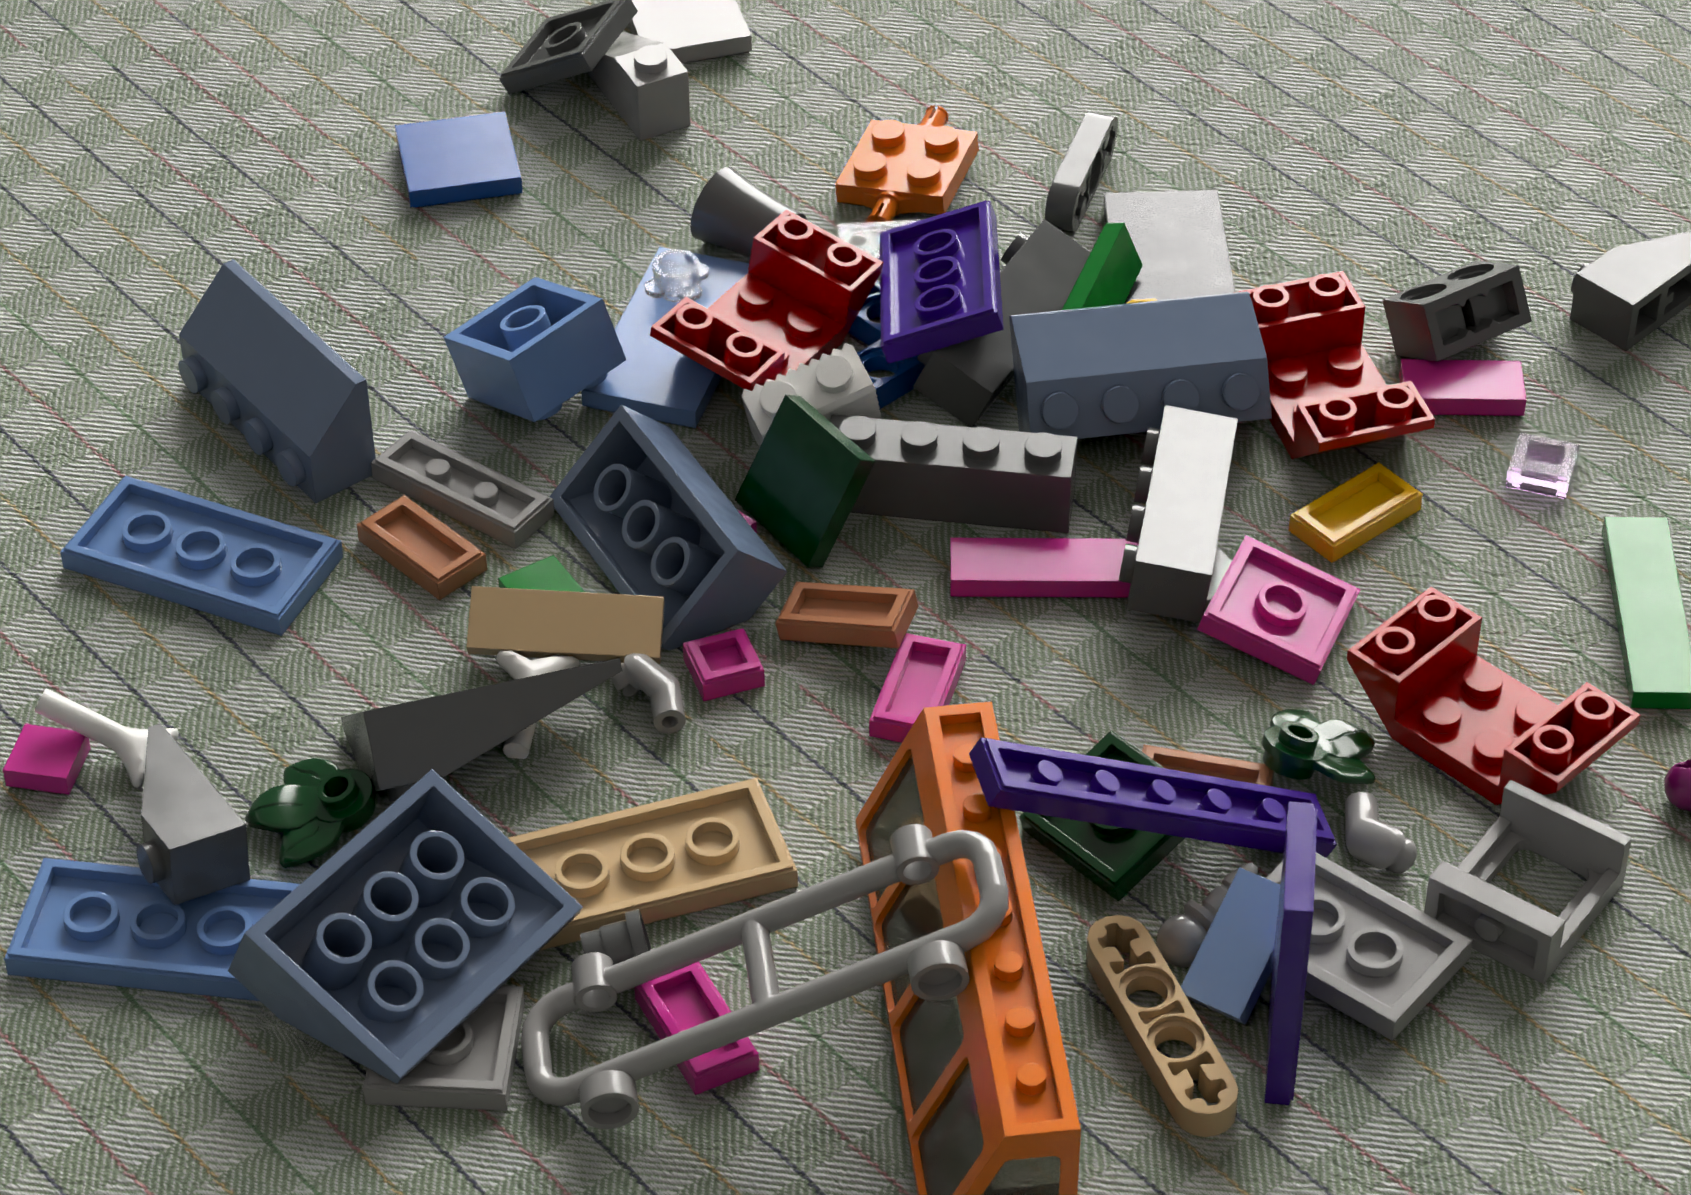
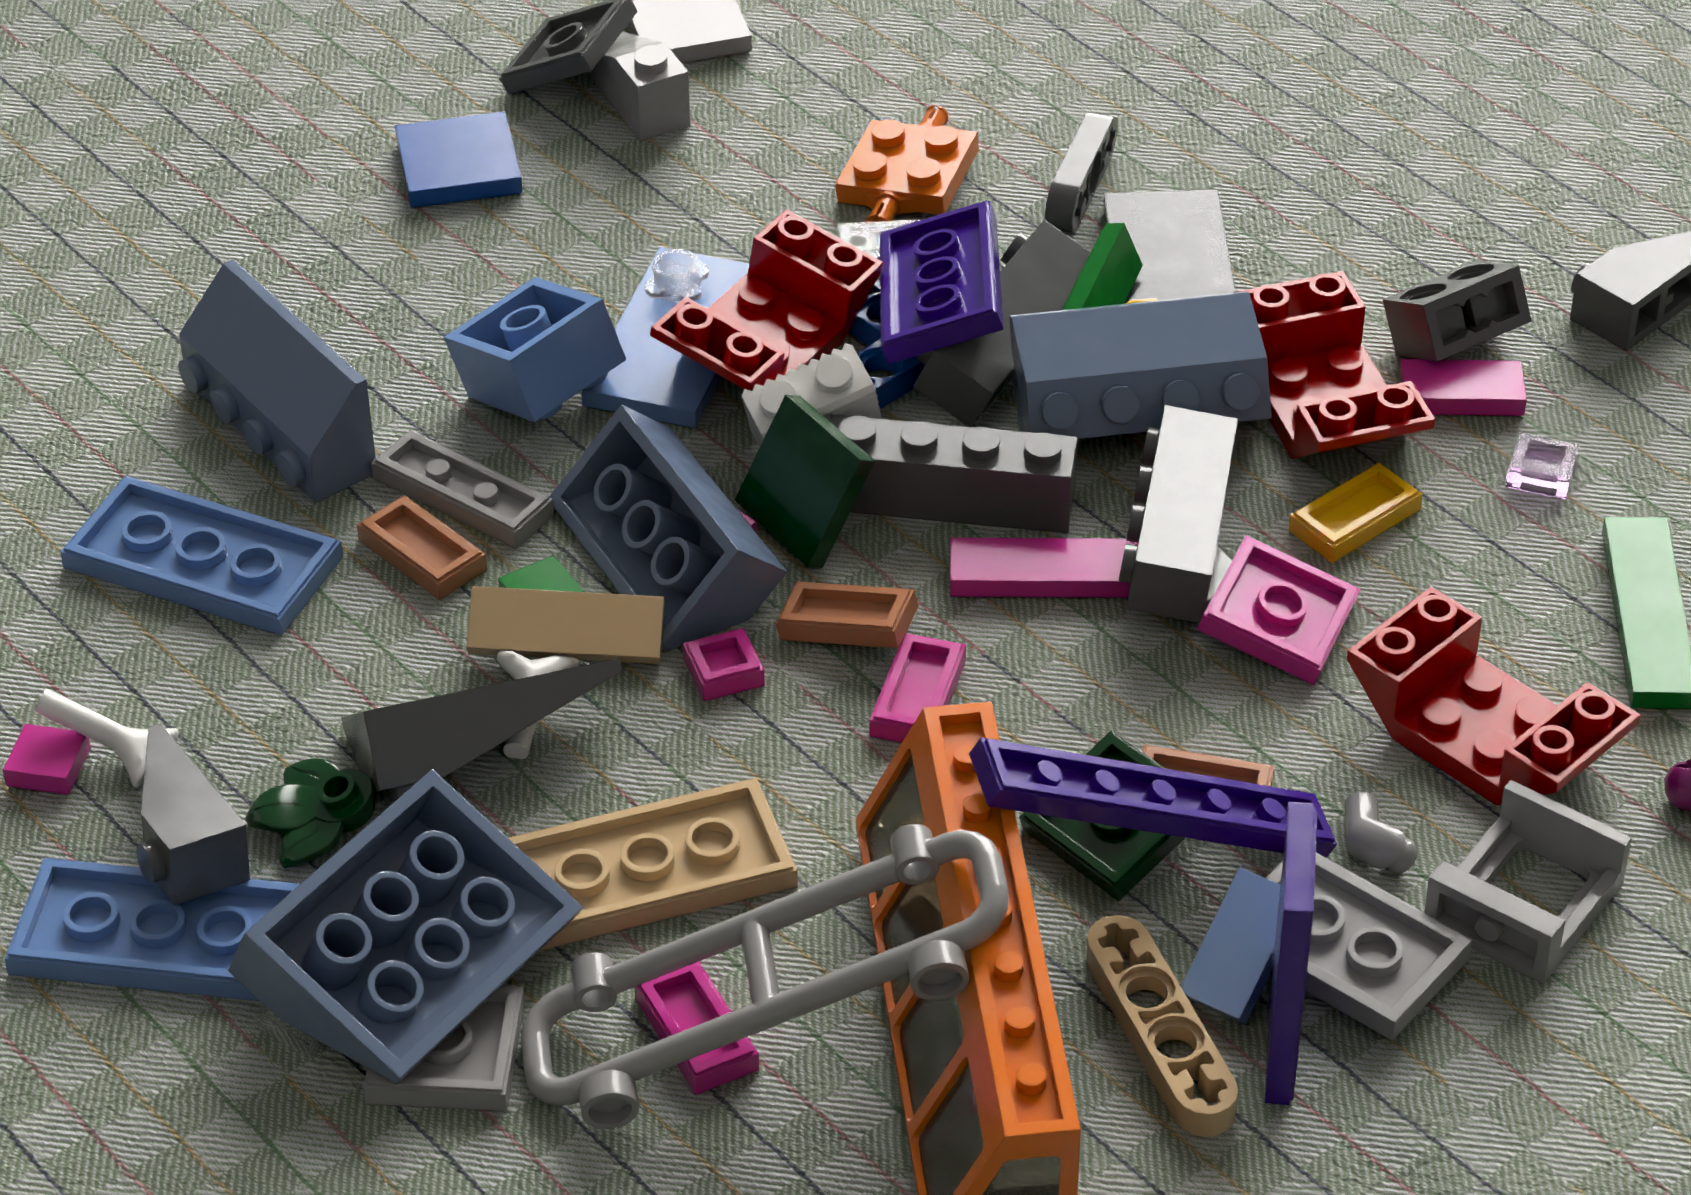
(619, 939): dark grey piece -> none
(659, 685): light grey arm -> none
(733, 212): dark grey plant -> none
(1184, 933): light grey bar -> none
(1301, 744): dark green plate -> none

